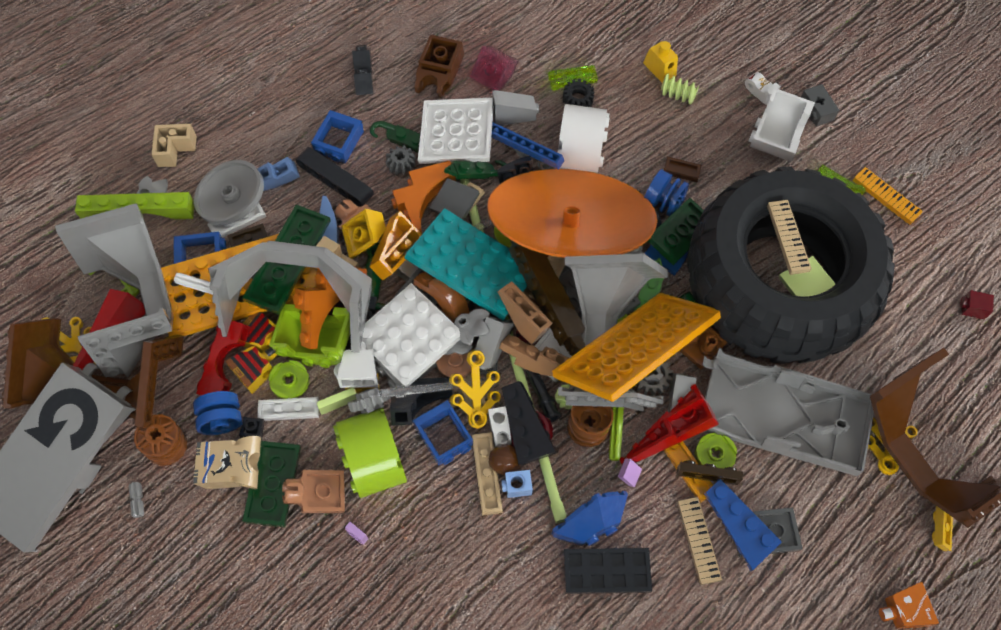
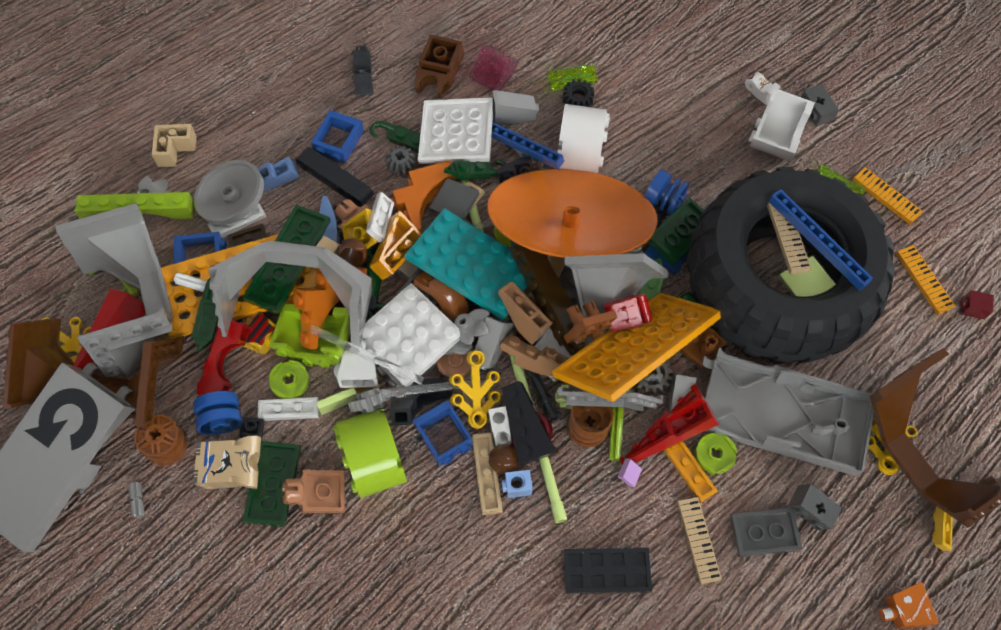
(205, 320): none -> dark green plate
(252, 366): torso -> none
(353, 251): none -> reddish brown hair
(356, 533): lavender tile -> none
(380, 217): none -> white tile
(404, 372): none -> clear bar
(590, 326): none -> dark orange plate
(593, 519): blue wedge -> none
(631, 312): none -> piece
(662, 60): yellow torso -> none
(679, 89): yellowish green piece -> none
(682, 169): reddish brown tile -> none
(709, 472): dark brown plate -> none
(748, 532): blue wing -> none
(814, 507): none -> dark grey brick
(820, 240): none -> blue piece
(925, 280): none -> light orange tile

